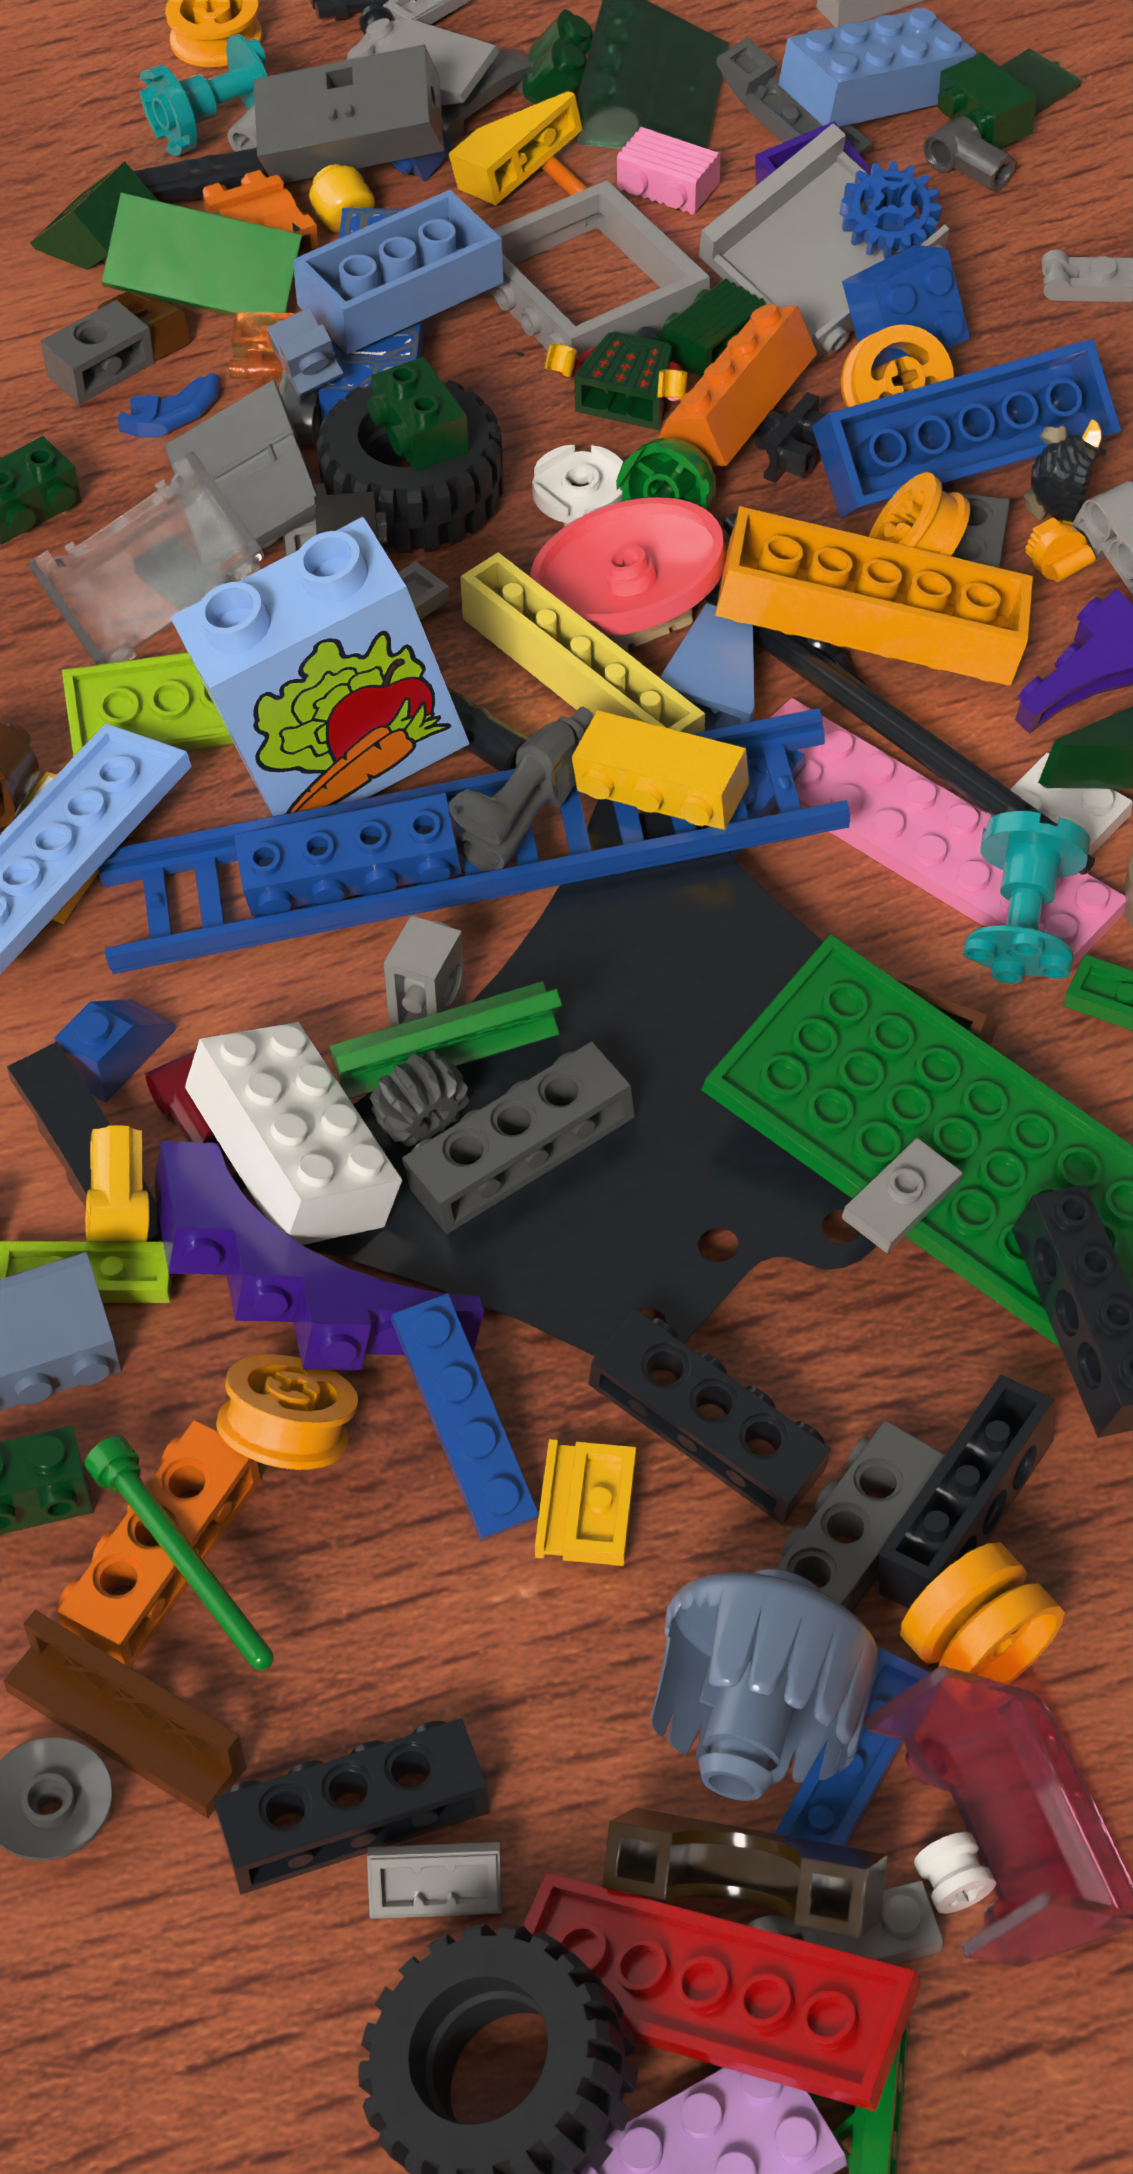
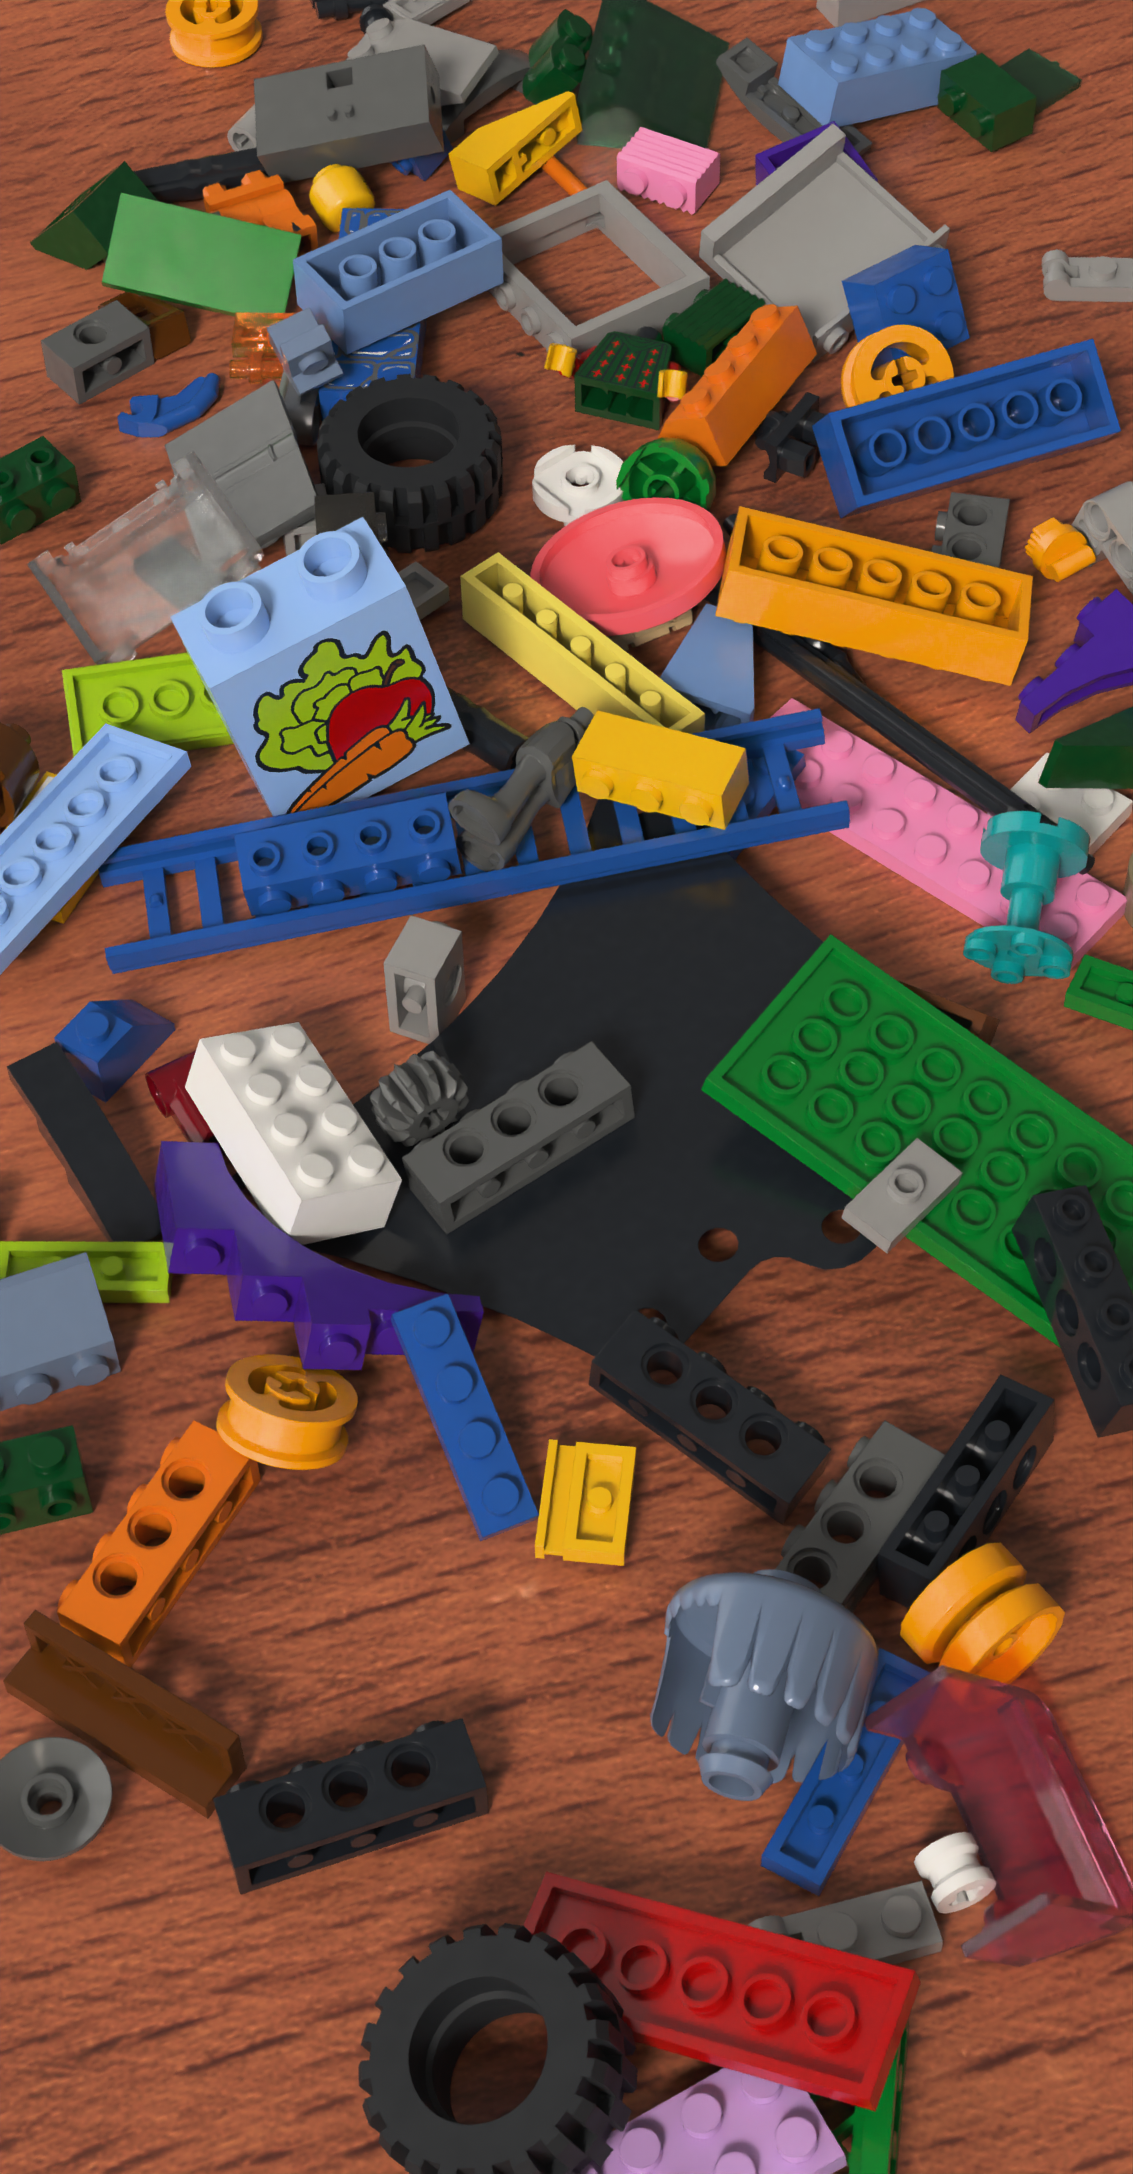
(116, 1202): yellow piece -> none
(116, 1467): green piece -> none
(178, 106): teal piece -> none
(418, 414): dark green brick -> none
(434, 1880): light grey plate -> none
(457, 1034): green fence -> none
(690, 1857): dark brown arch -> none
(889, 209): blue gear -> none
(924, 516): light orange wheel -> none
(962, 148): flat silver piece -> none
(1063, 472): black hair -> none

